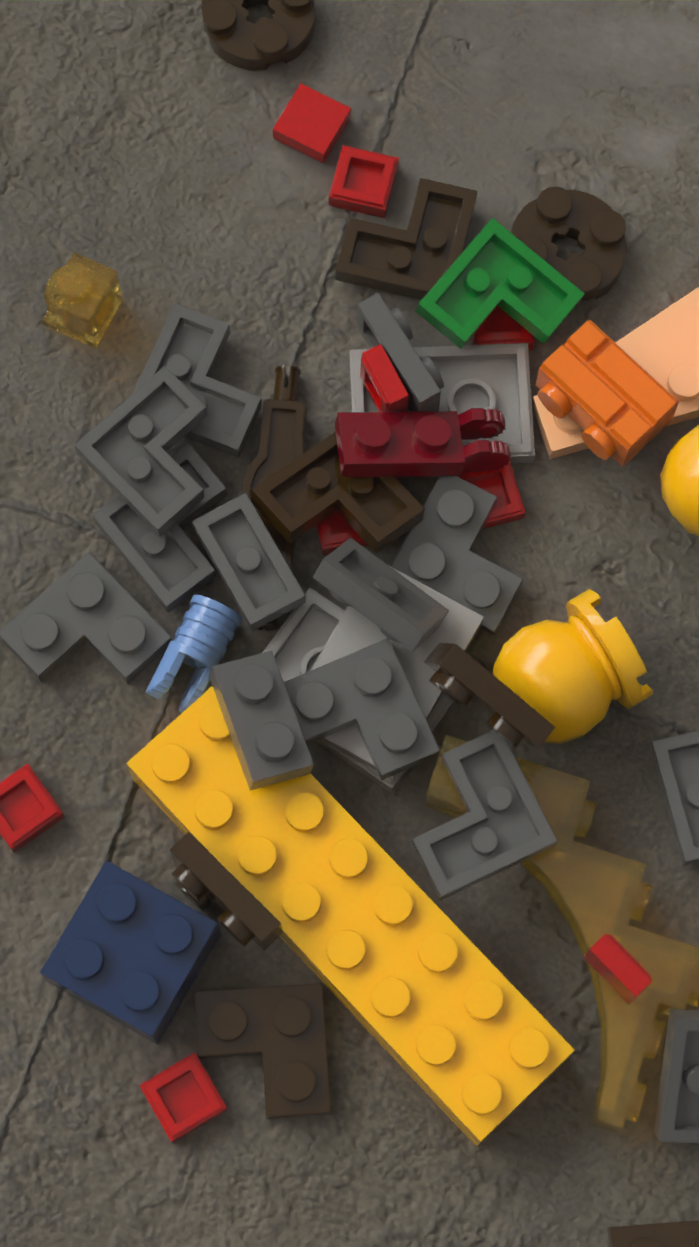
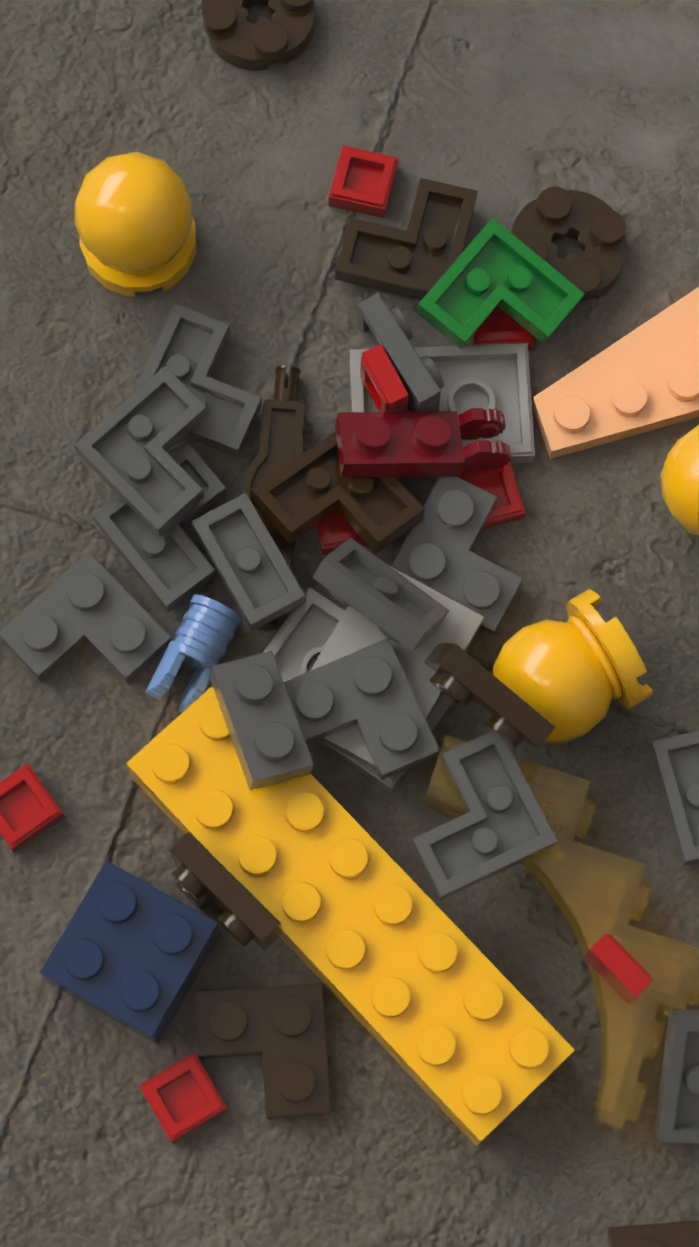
(82, 299): clear yellow brick -> none
(135, 224): none -> yellow tile
(311, 123): red tile -> none
(604, 394): orange brick -> none

